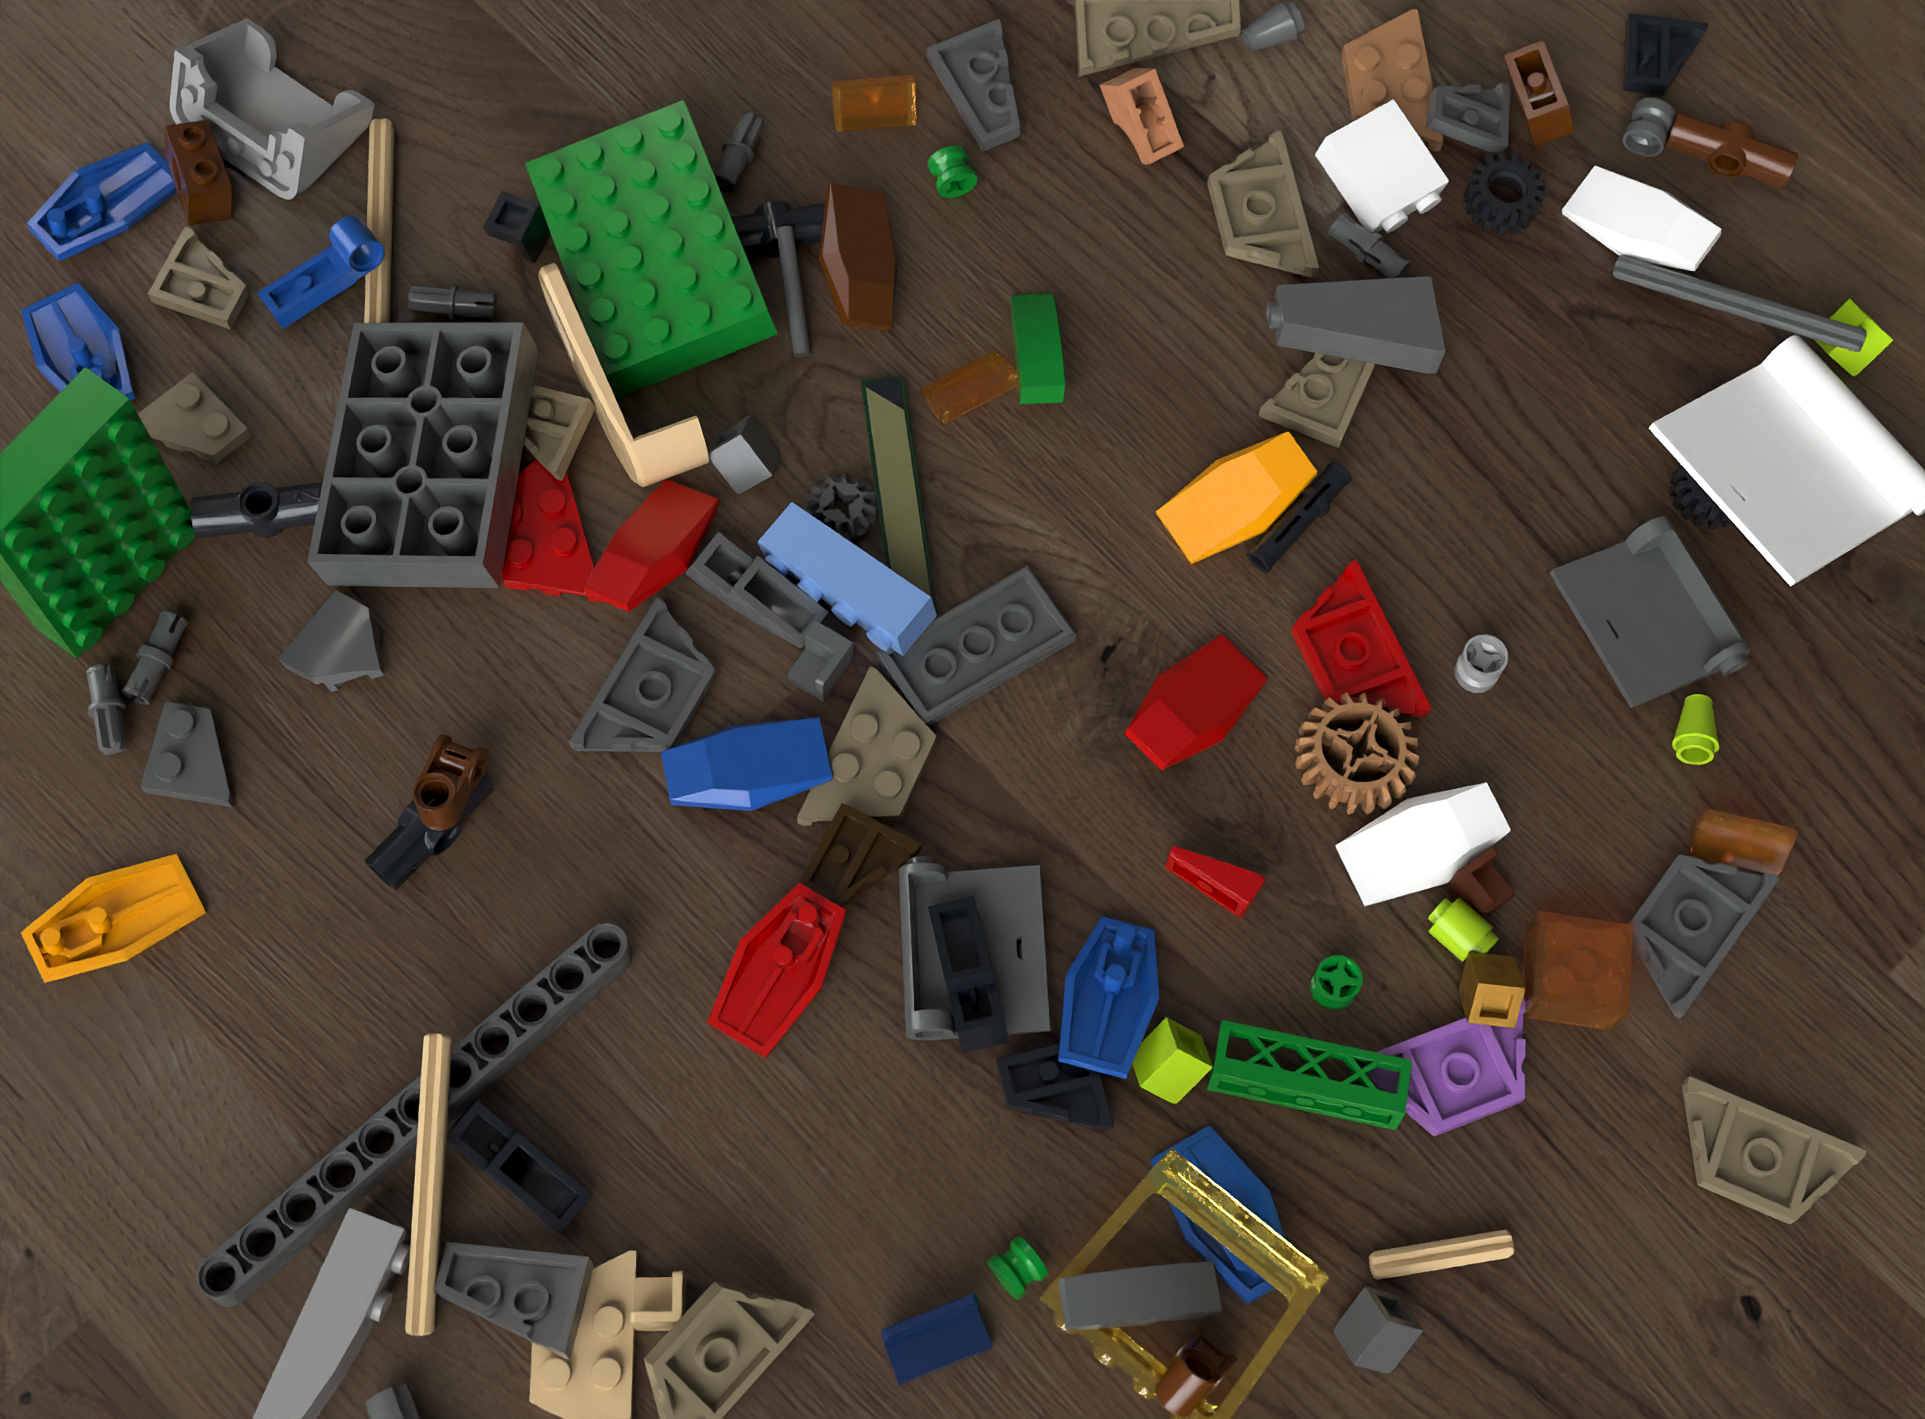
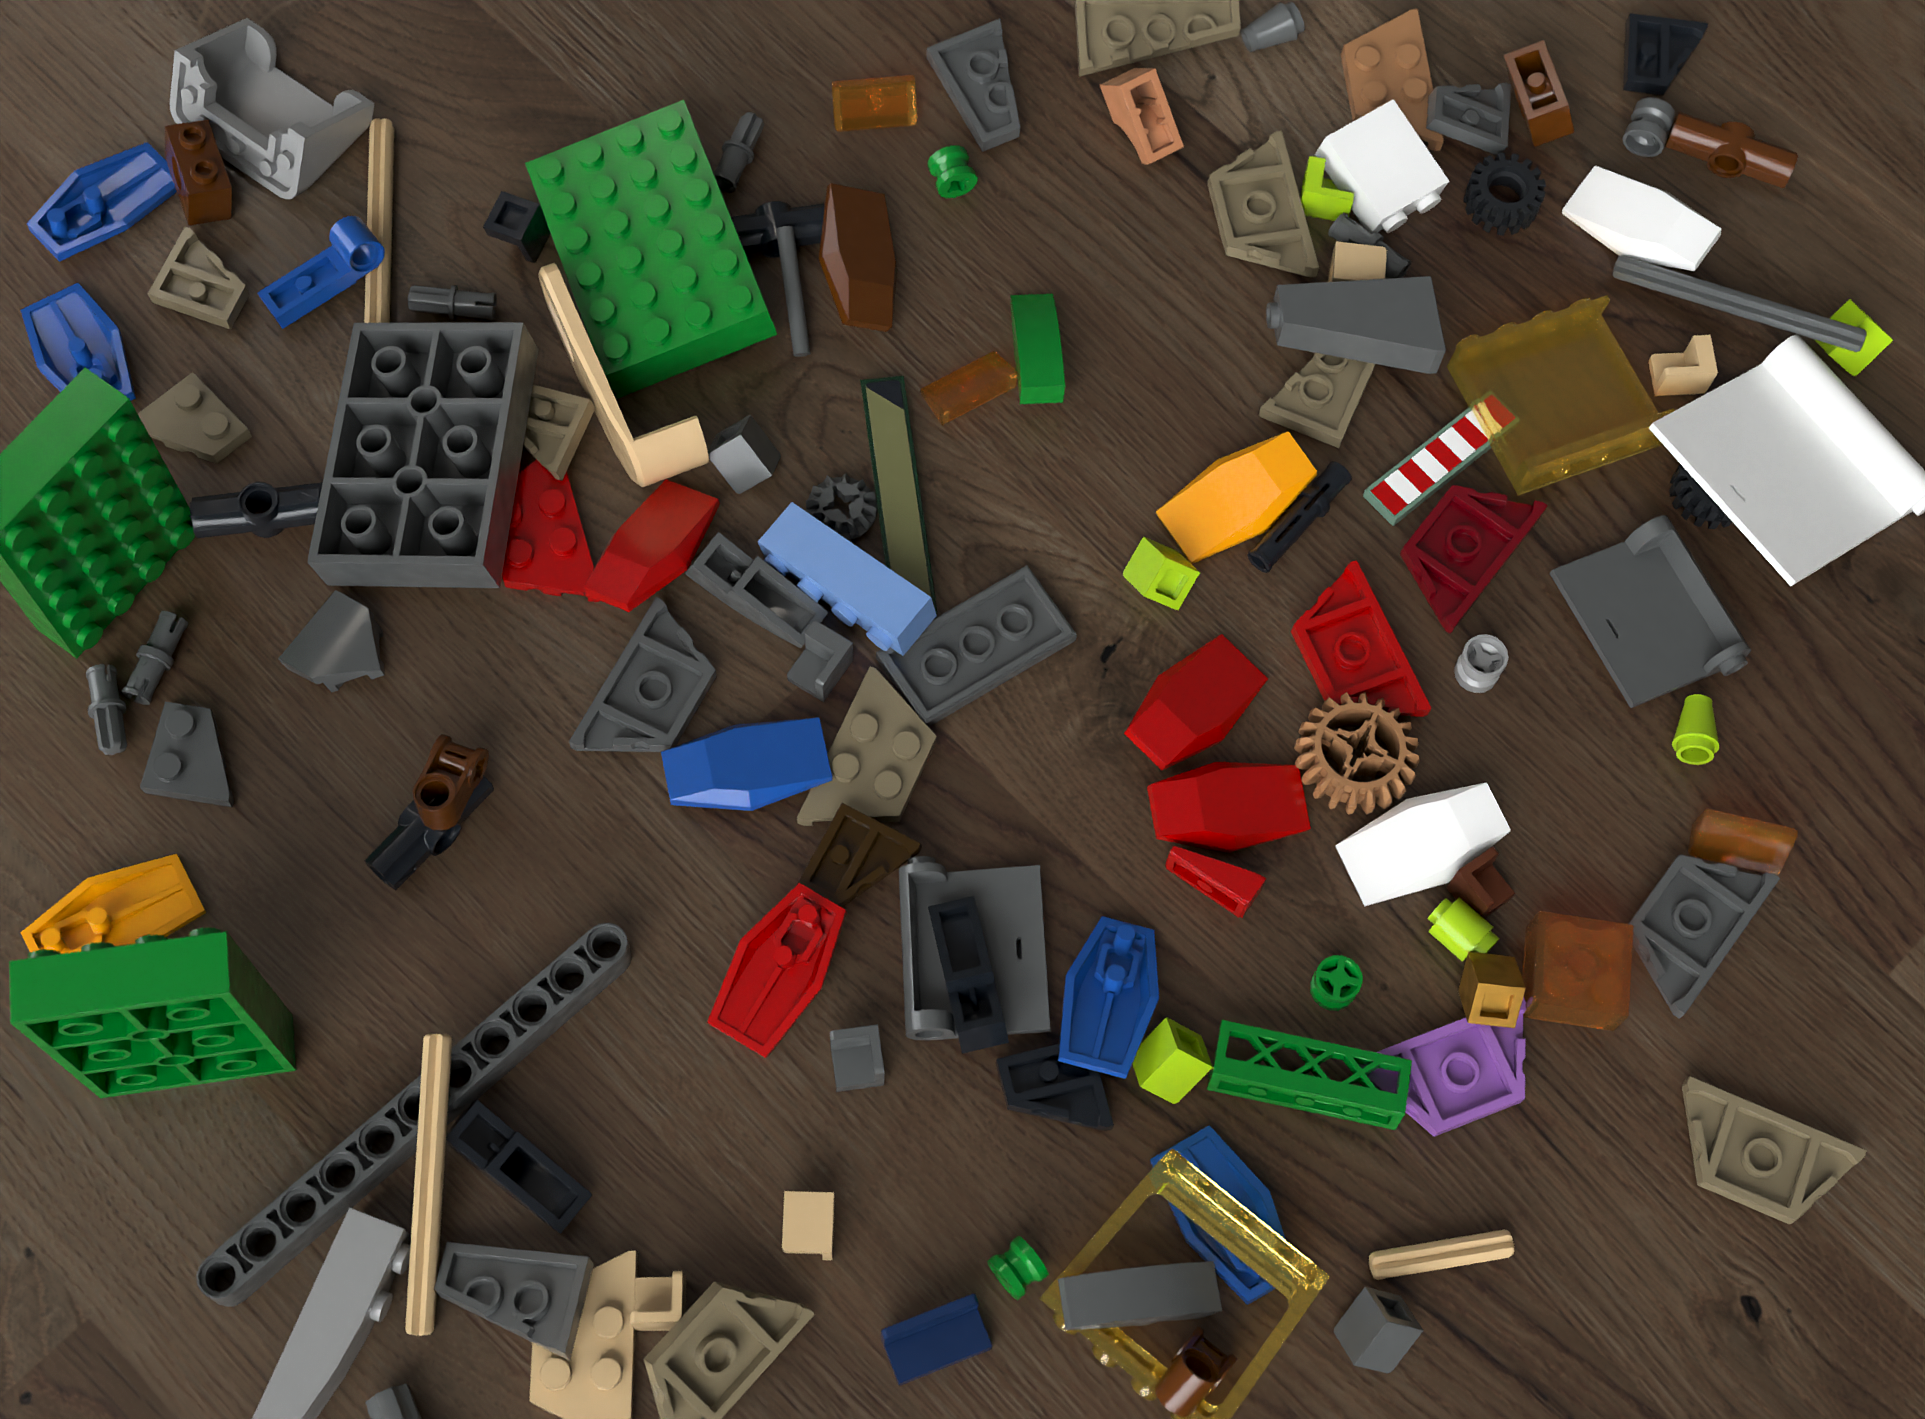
(153, 1013): none -> green brick
(808, 1223): none -> tan panel
(857, 1058): none -> dark grey panel
(1160, 573): none -> lime panel
(1229, 805): none -> red piece
(1320, 195): none -> lime panel
(1357, 262): none -> tan panel
(1428, 468): none -> tile
(1465, 547): none -> dark red wing
(1555, 395): none -> clear yellow panel
(1684, 372): none -> tan panel

